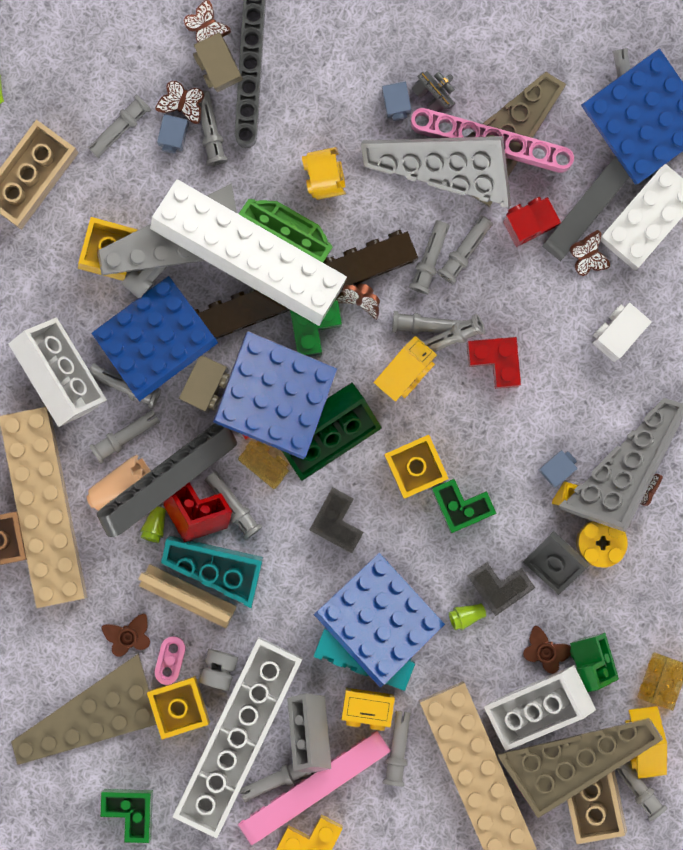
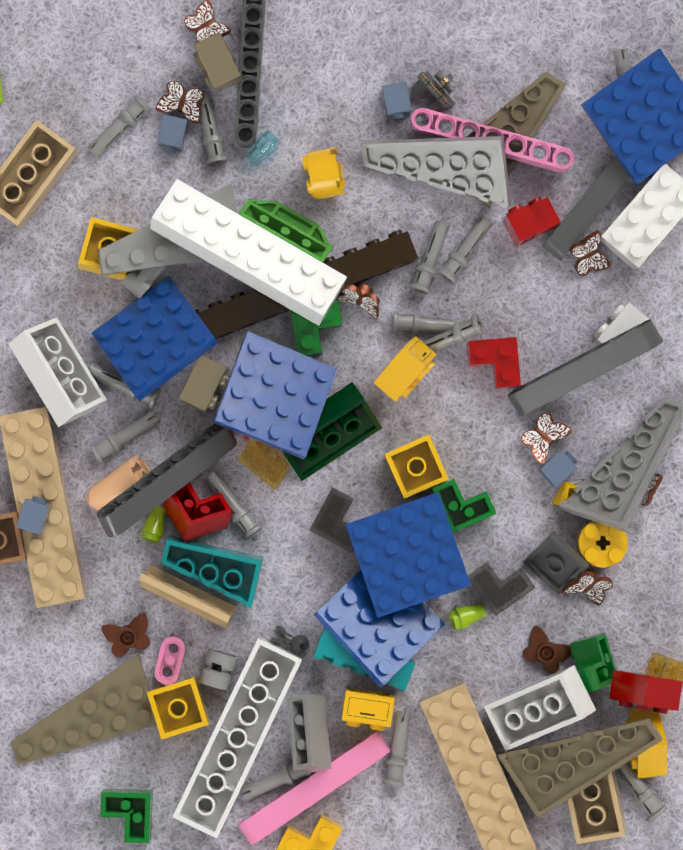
(34, 515): none -> sand blue brick
(263, 147): none -> clear light blue cone
(294, 641): none -> dark grey arm
(408, 555): none -> blue plate
(544, 435): none -> animal
(585, 367): none -> dark grey beam
(589, 583): none -> copper animal
(645, 692): none -> red brick

